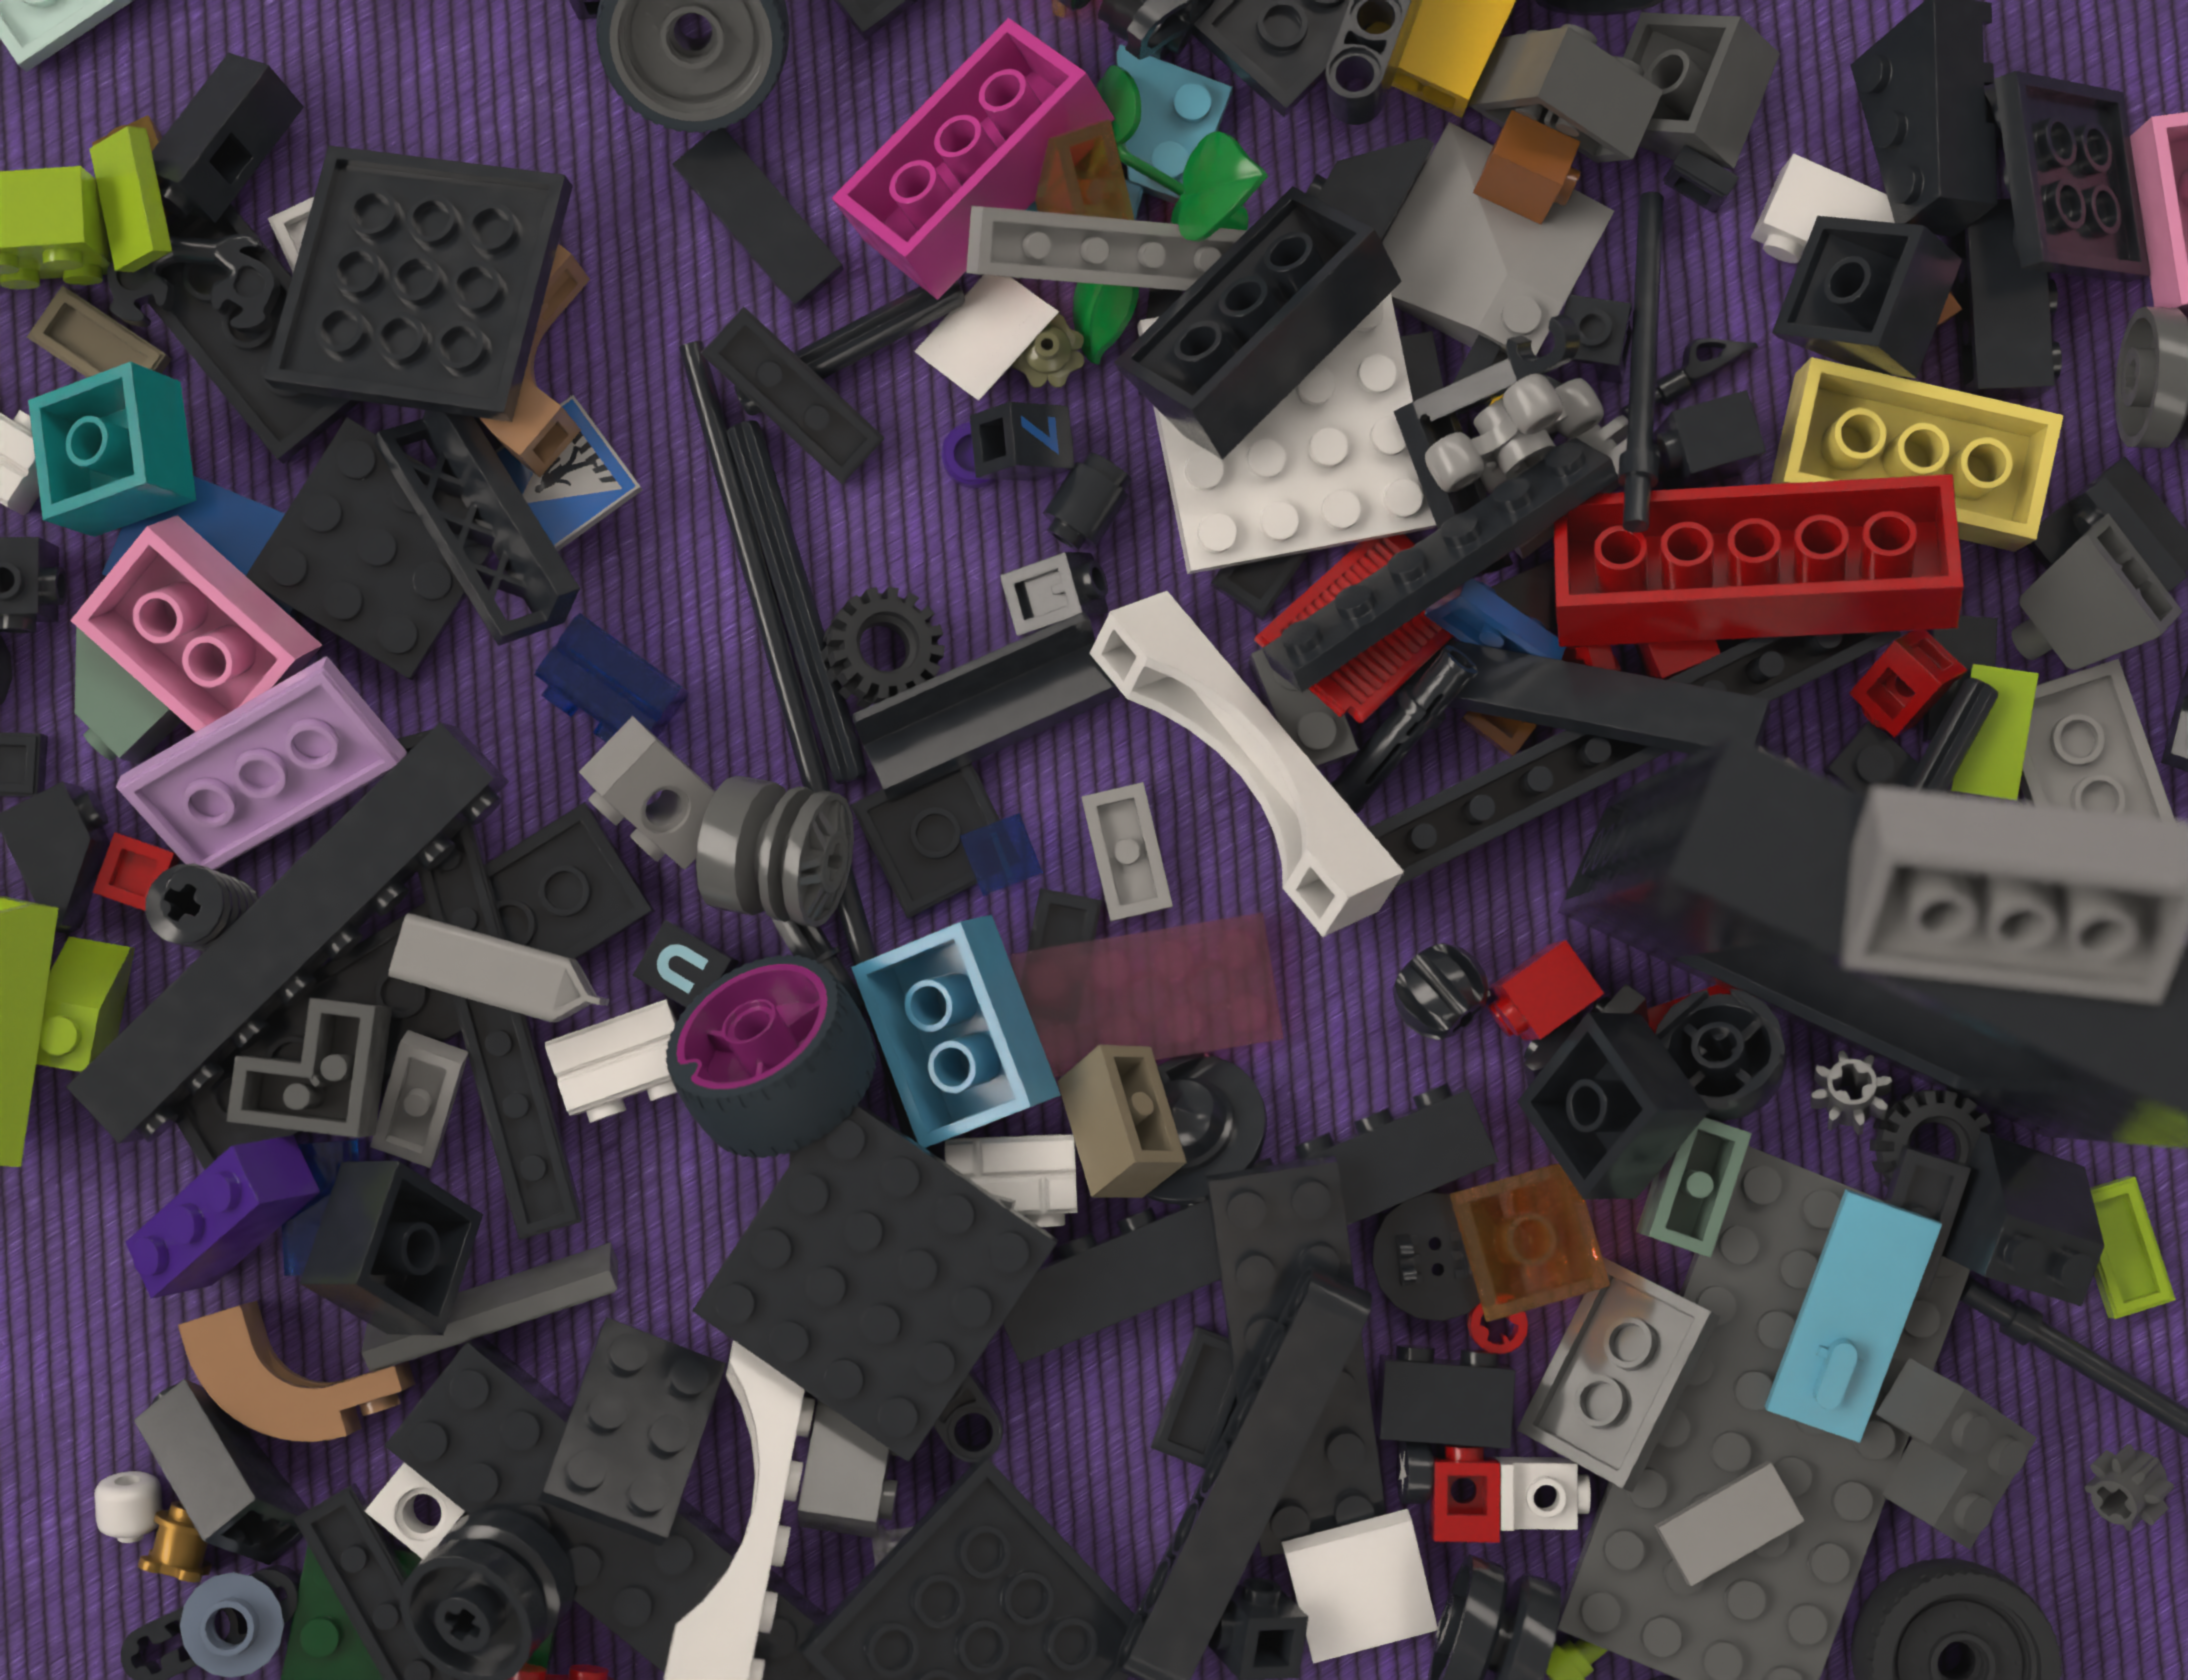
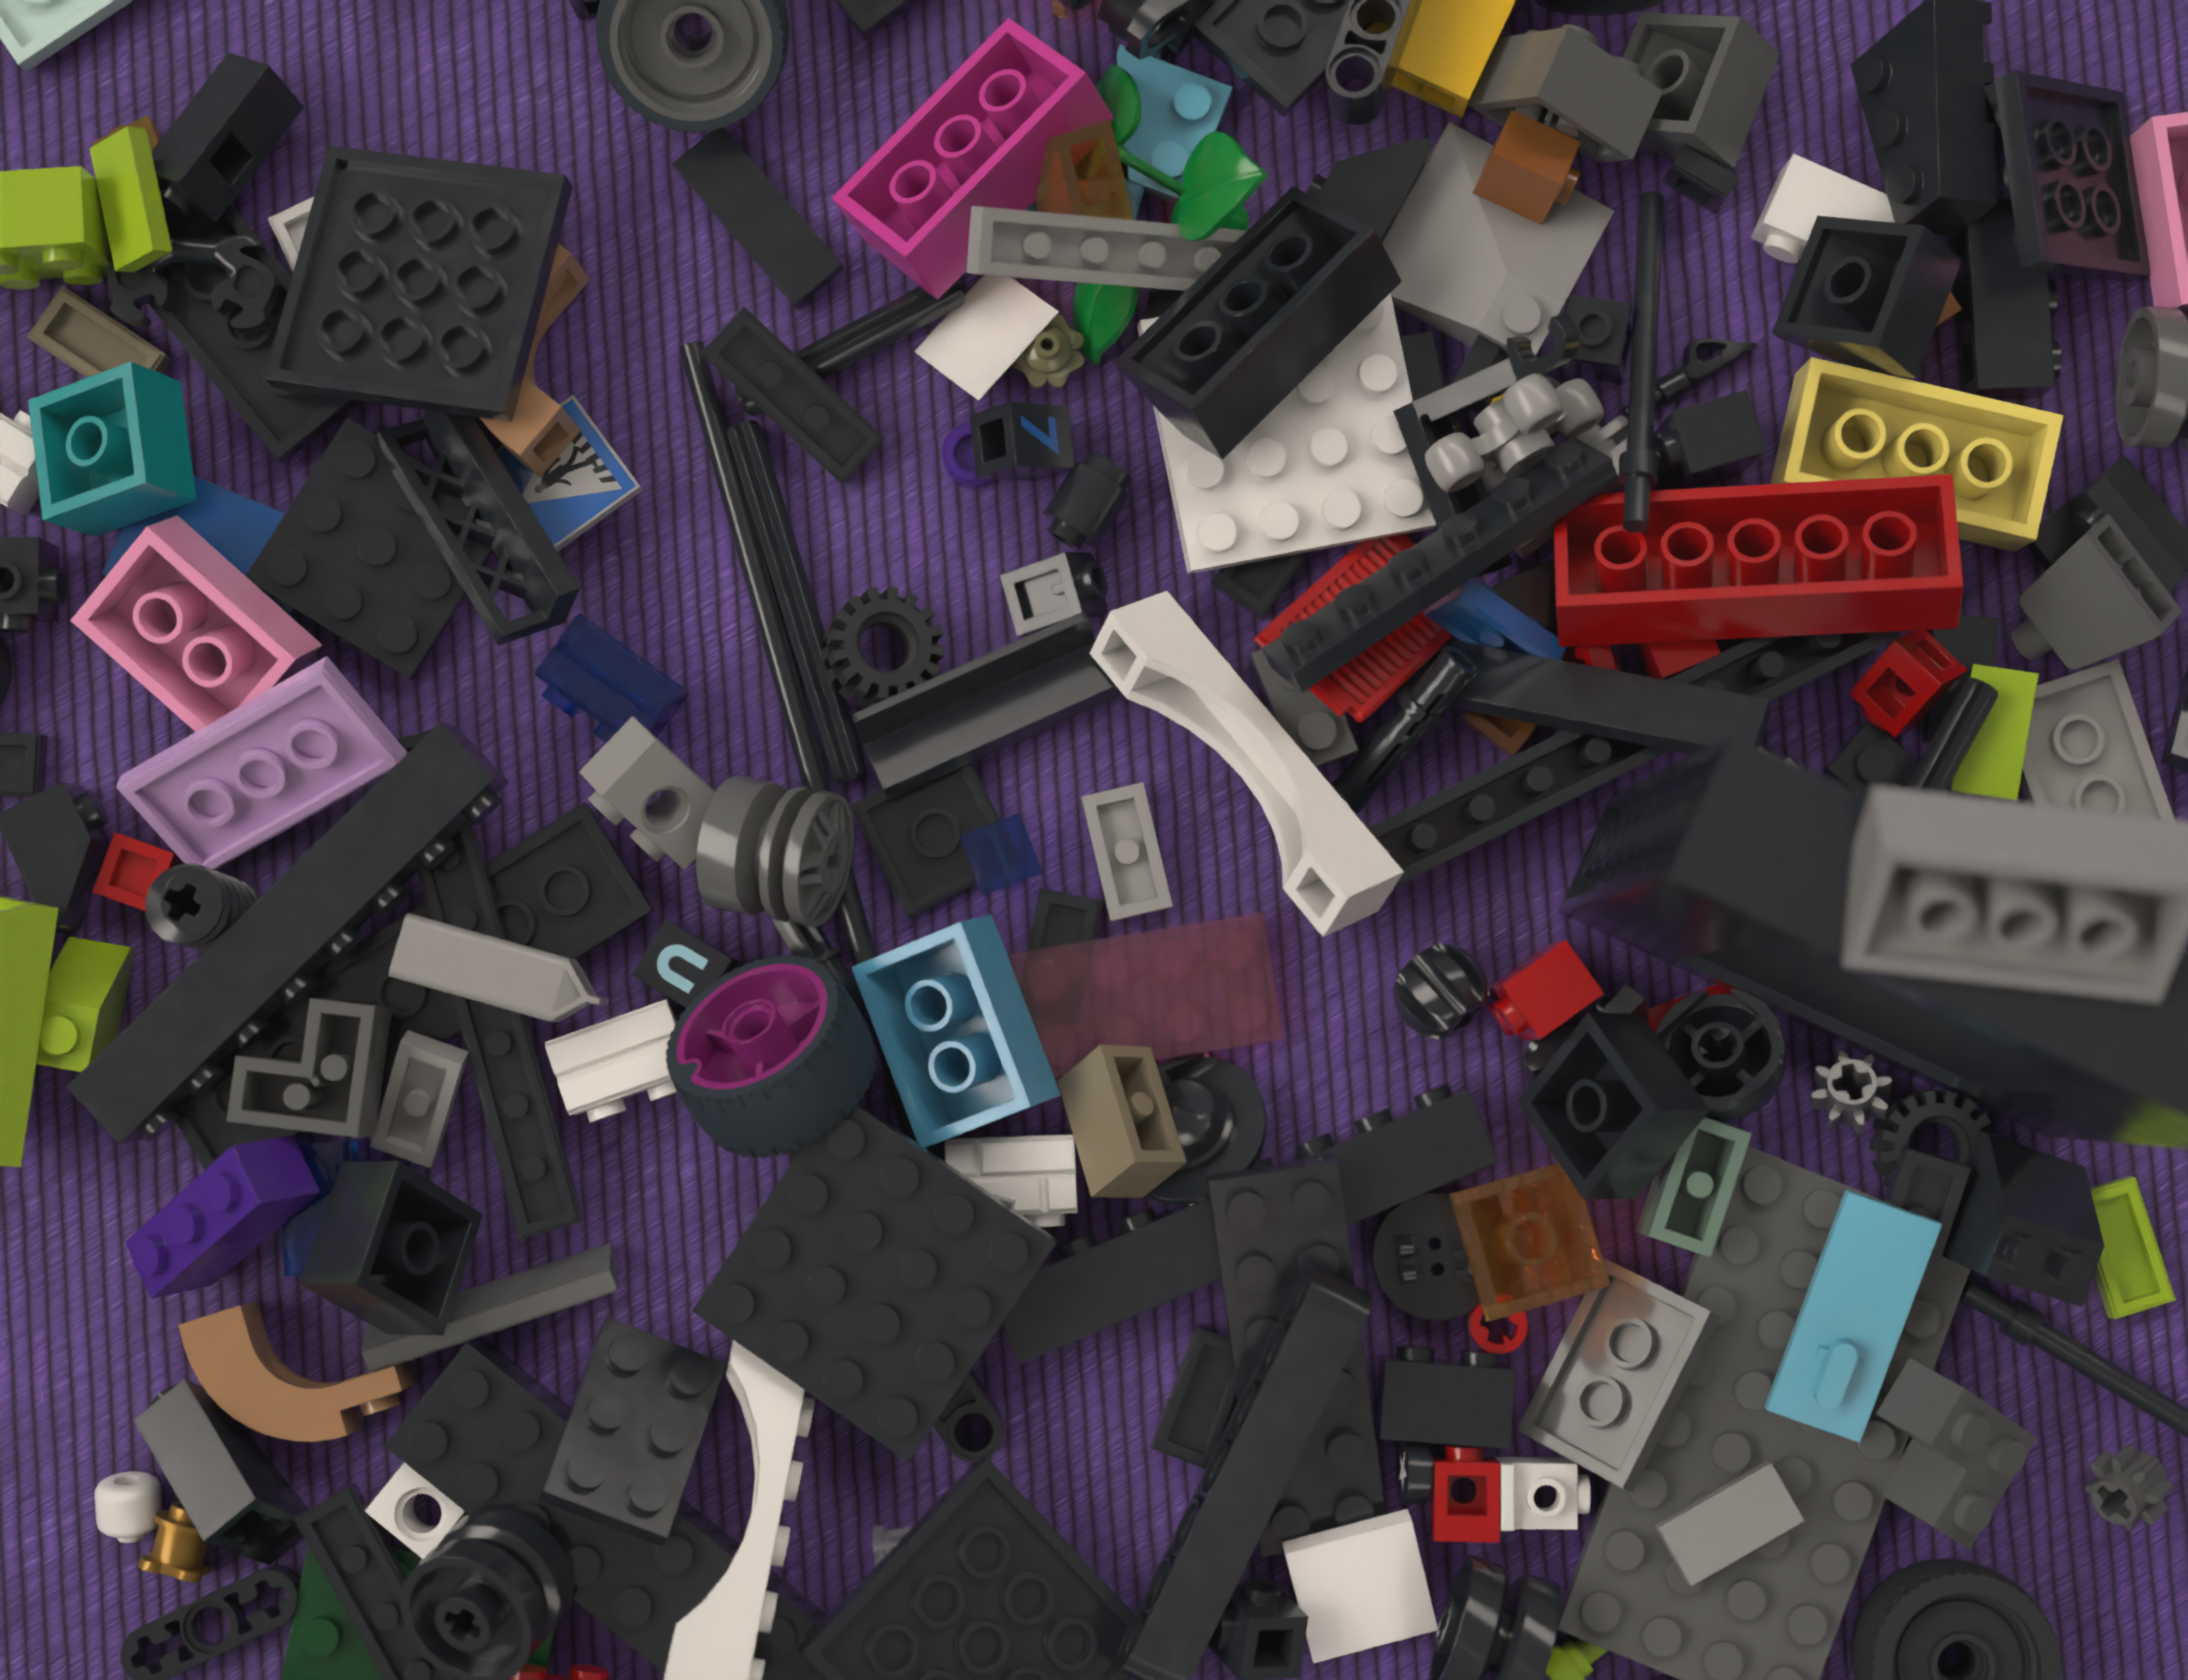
(116, 707): sand green slope -> none
(258, 1607): sand blue piece -> none
(845, 1478): brick -> none

